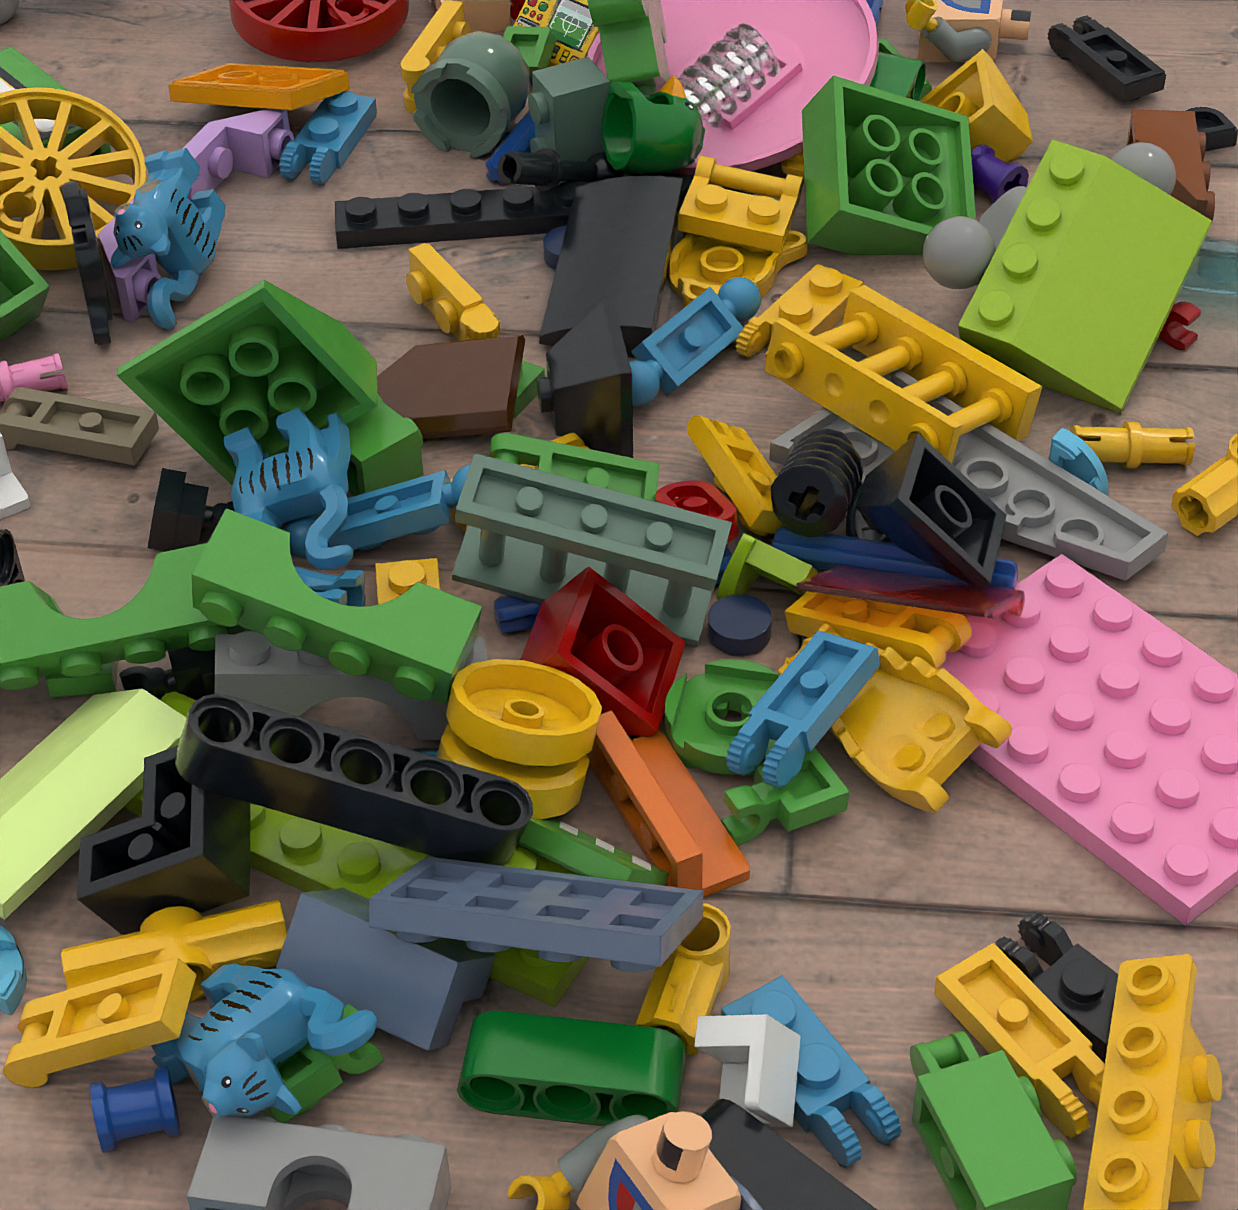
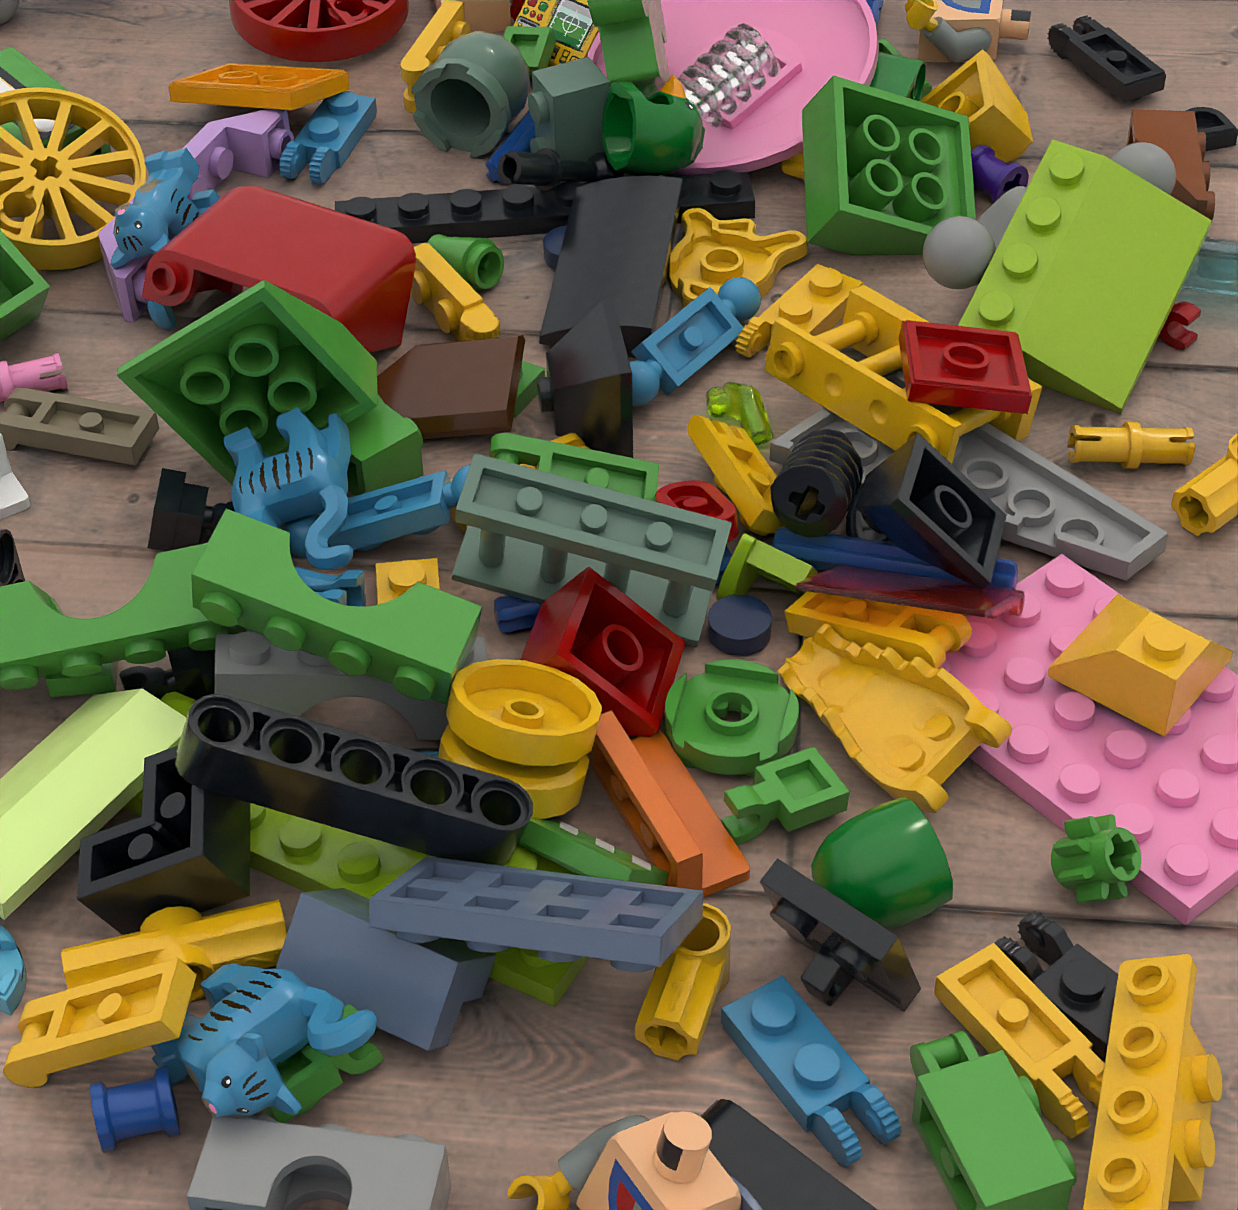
(88, 260): black tile -> none
(310, 251): none -> red windscreen
(472, 258): none -> bright green cone
(570, 1068): green beam -> none
(737, 215): yellow plate -> none
(743, 404): none -> clear neon green arm
(757, 1063): white panel -> none
(802, 706): dark azure hinge -> none
(842, 937): none -> black hinge
(886, 864): none -> green piece
(964, 367): none -> red plate
(1078, 459): medium azure tile -> none
(1096, 858): none -> bright green gear
(1140, 664): none -> yellow slope

